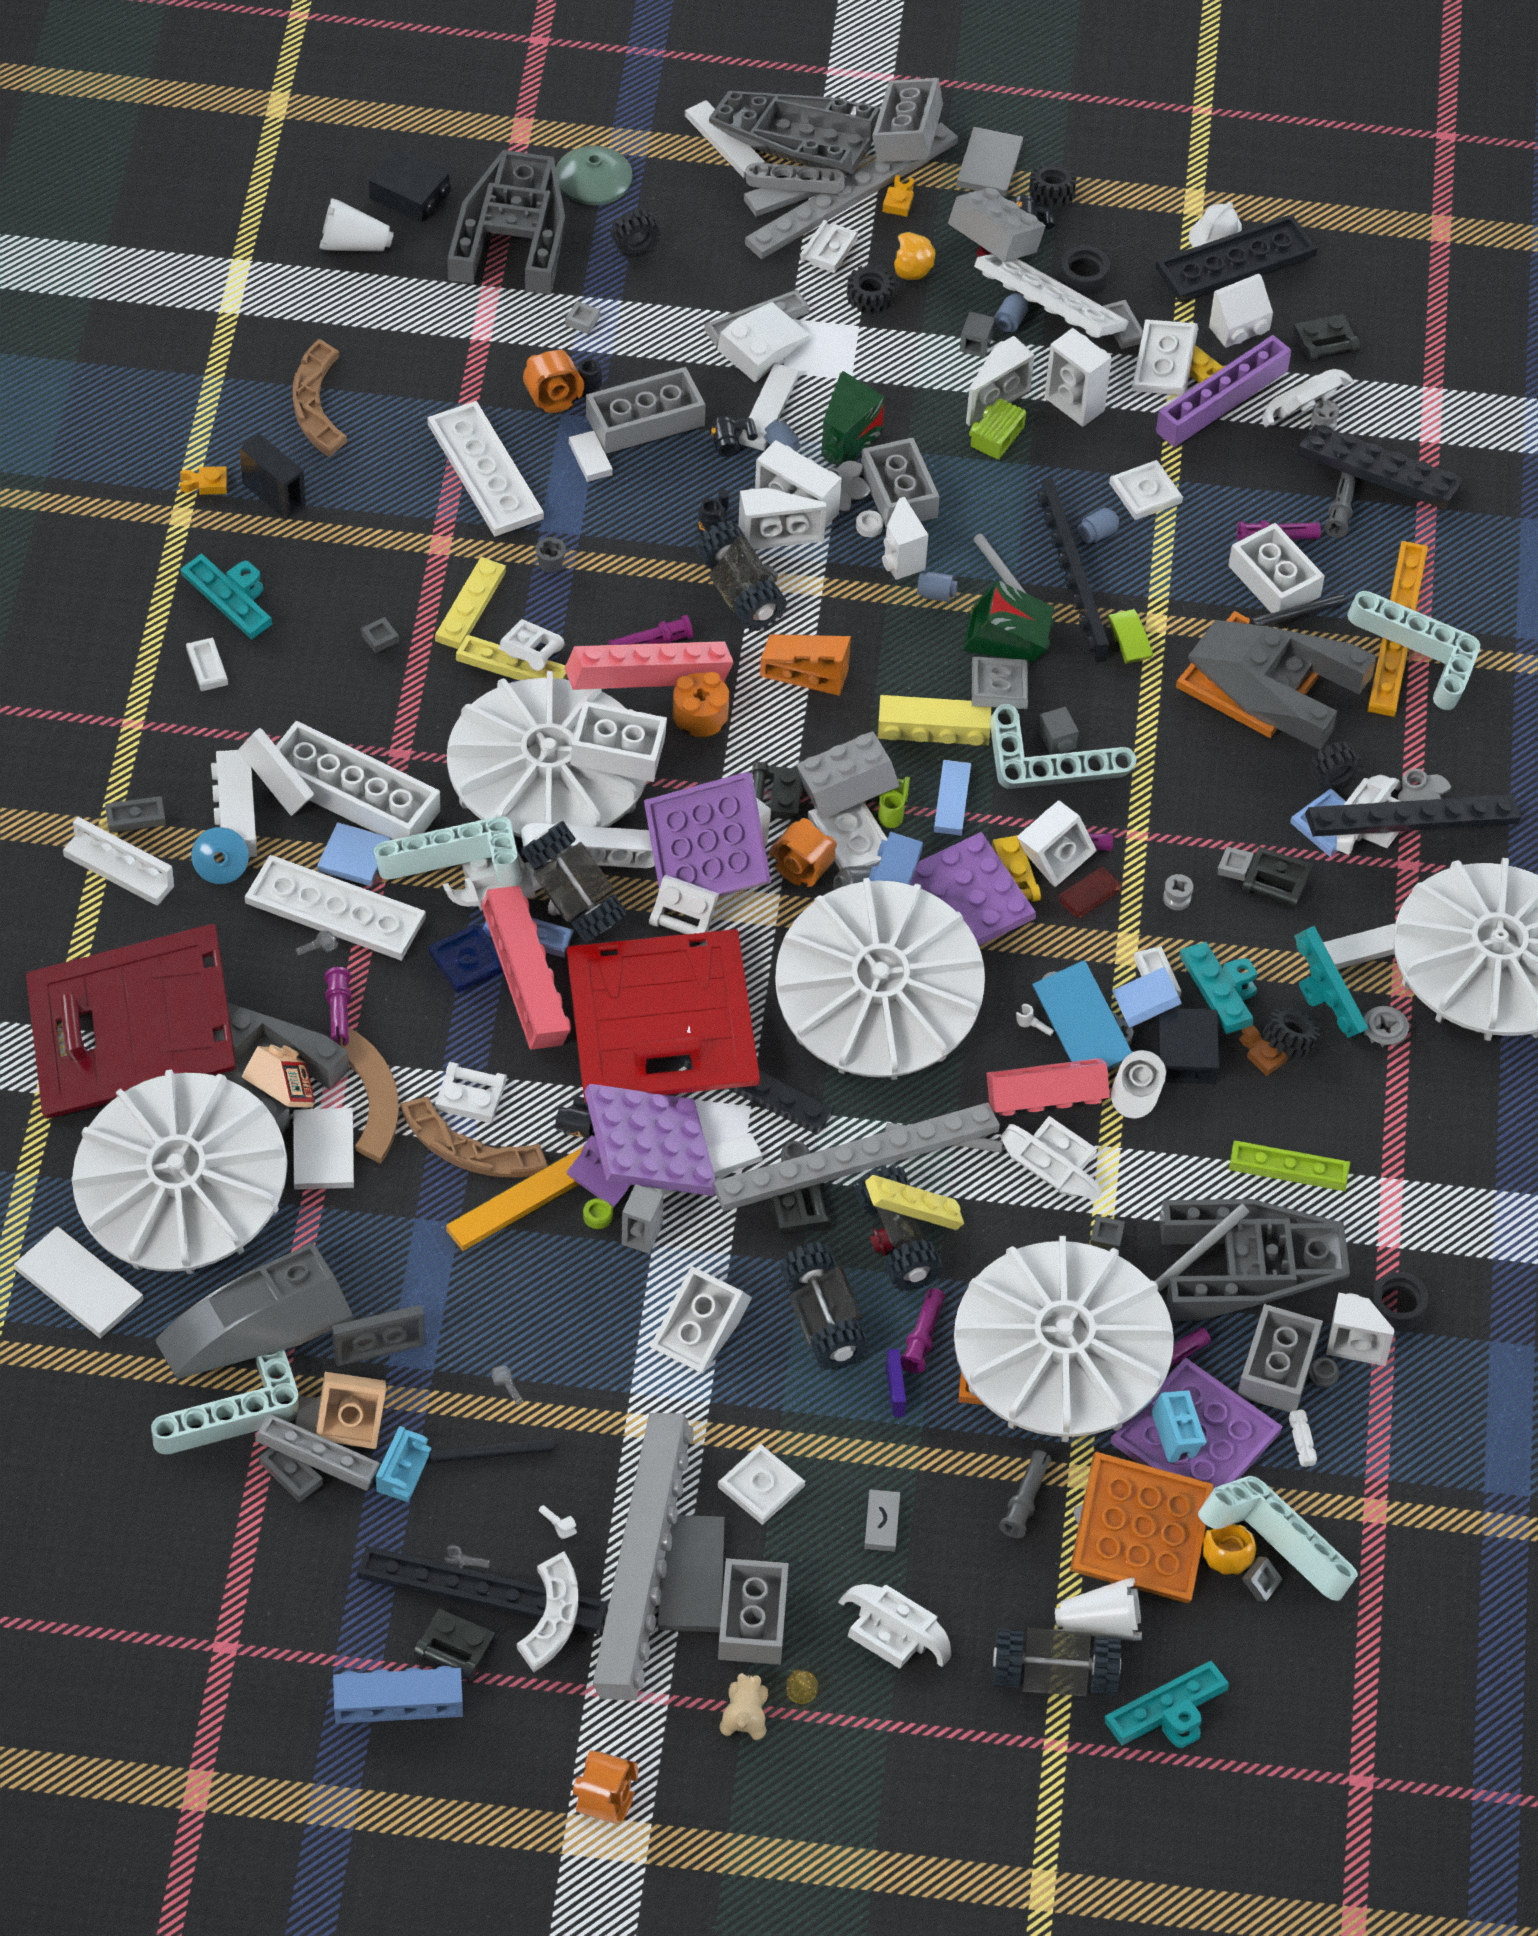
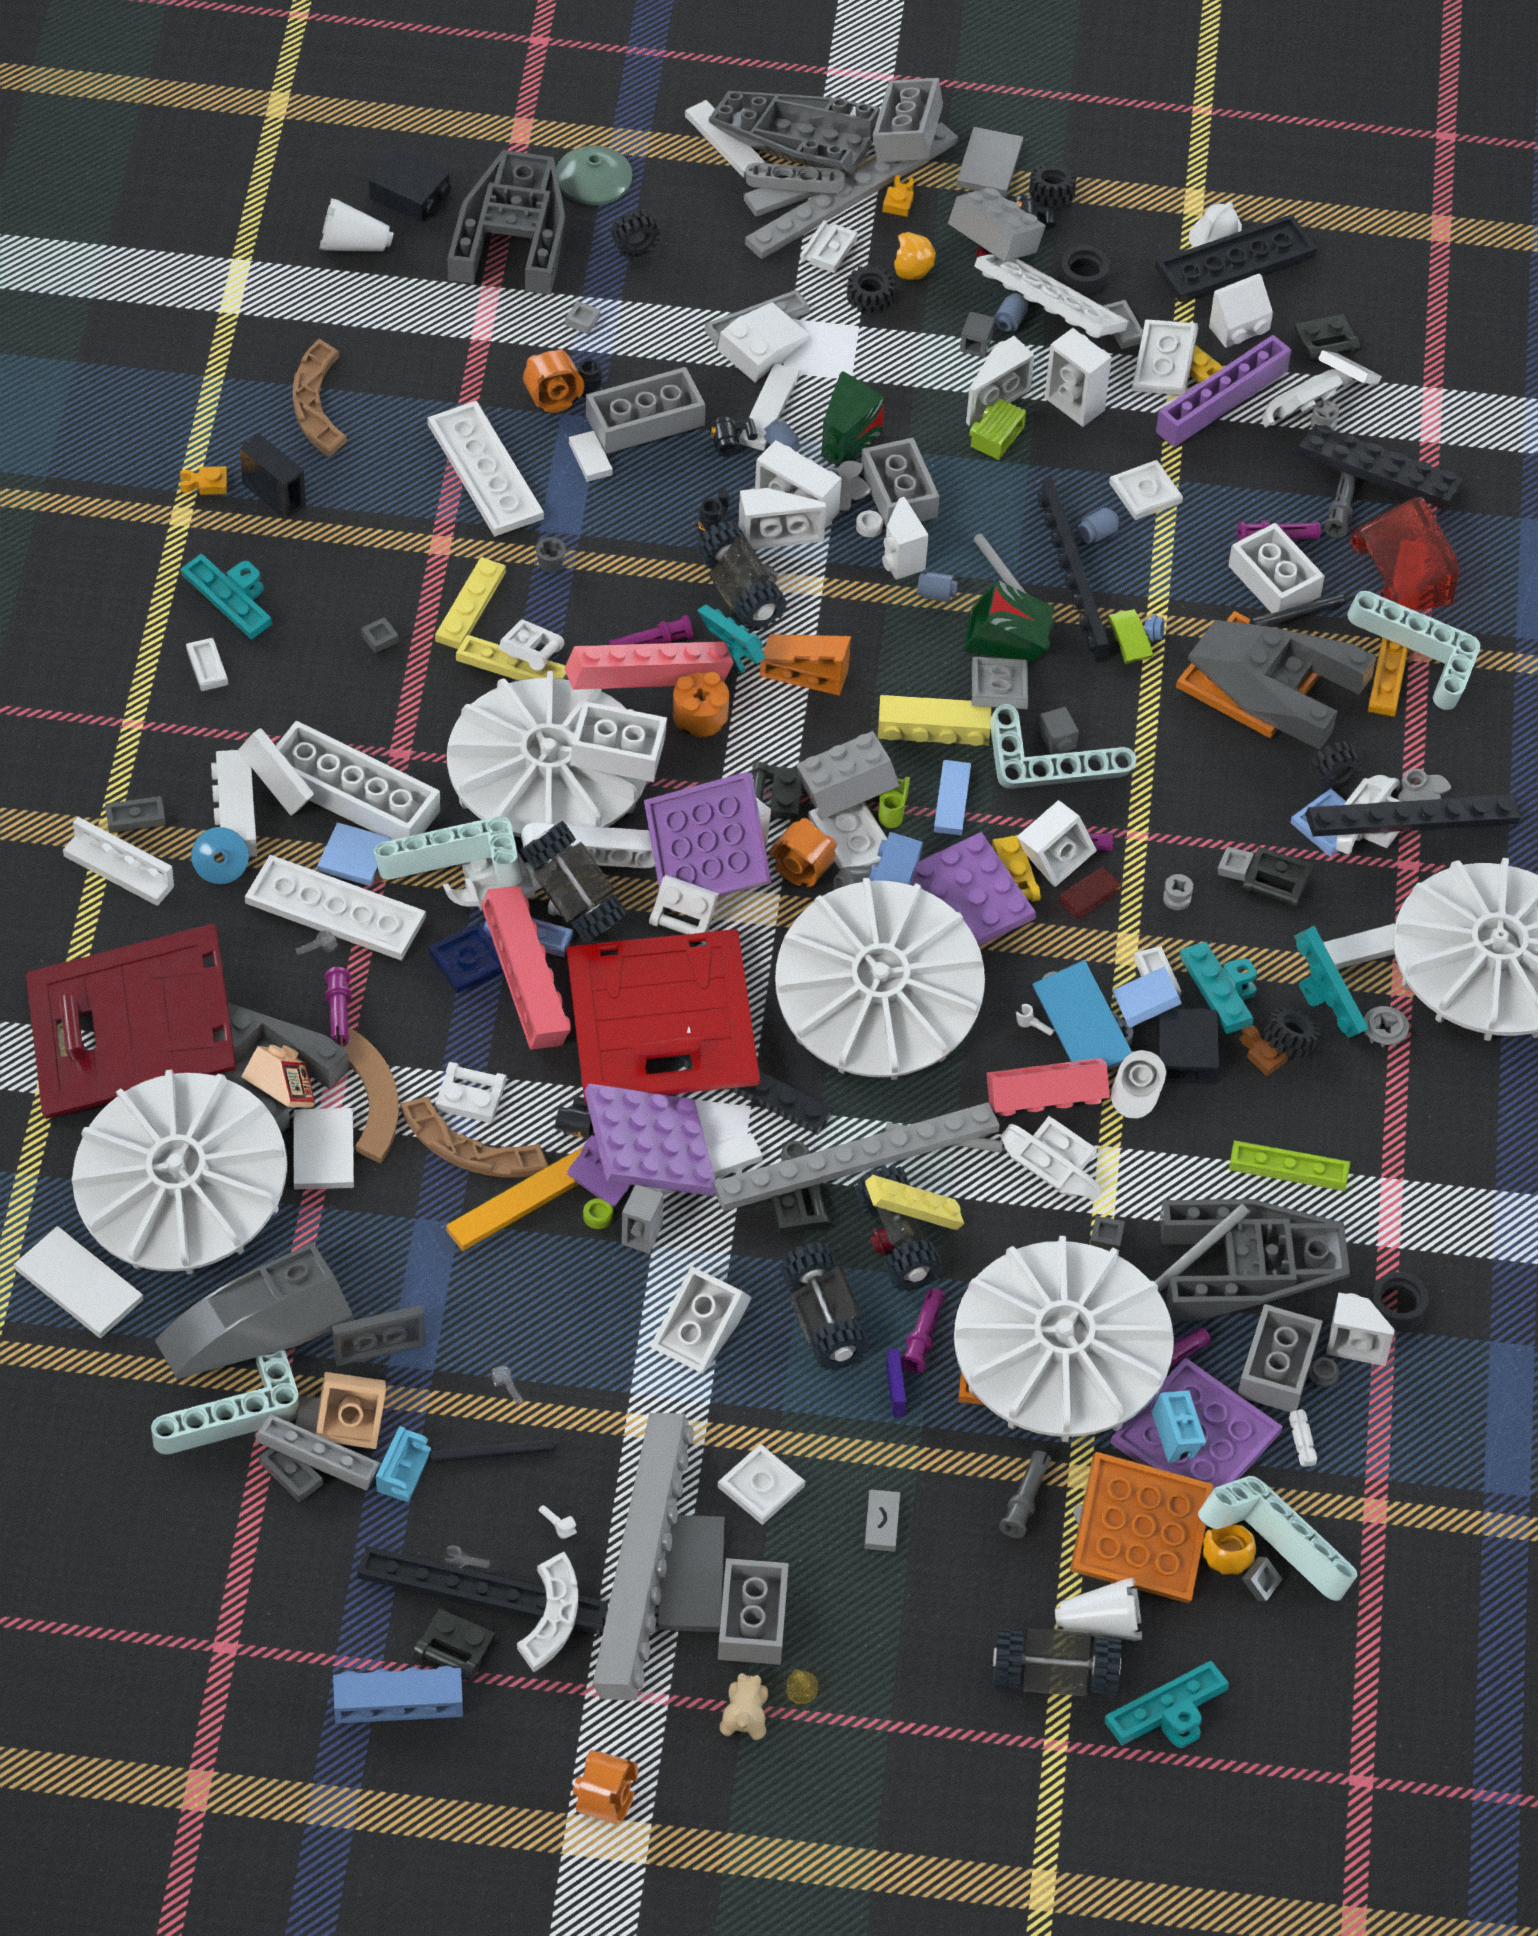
(737, 637): none -> teal plate
(895, 1625): white plate -> none
(1154, 628): none -> medium blue plate
(1349, 367): none -> white tile
(1410, 555): none -> clear red windscreen

